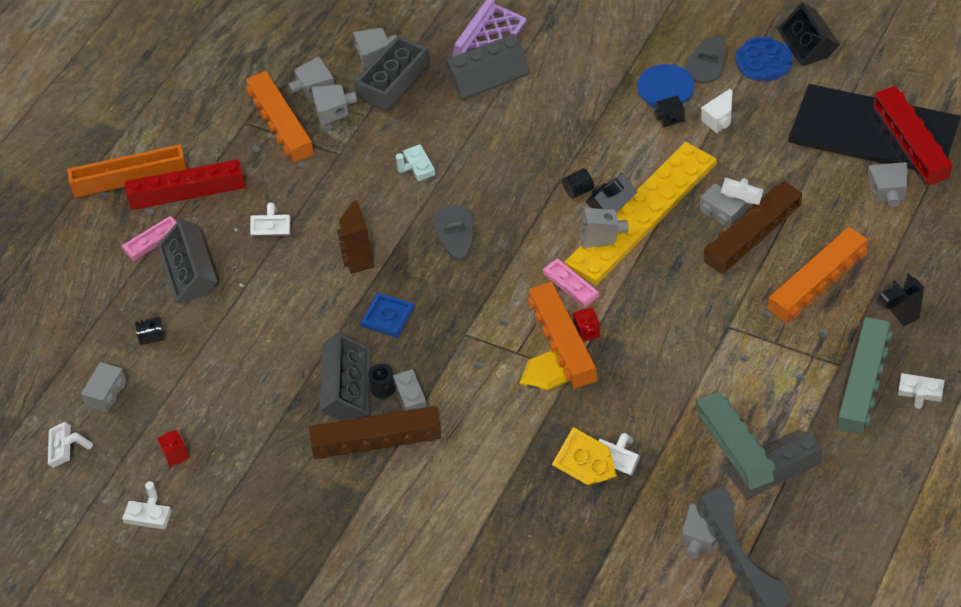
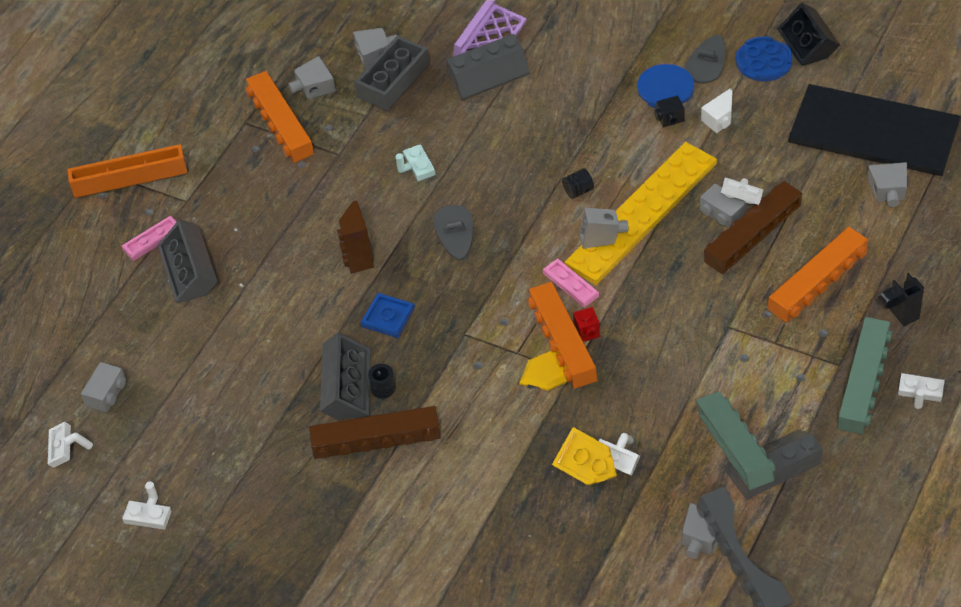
(150, 330): black piece -> none
(173, 448): red brick -> none
(184, 184): red brick -> none
(270, 224): white plate -> none
(332, 102): light grey torso -> none
(409, 390): light grey brick -> none
(612, 194): black piece -> none
(913, 135): red brick -> none

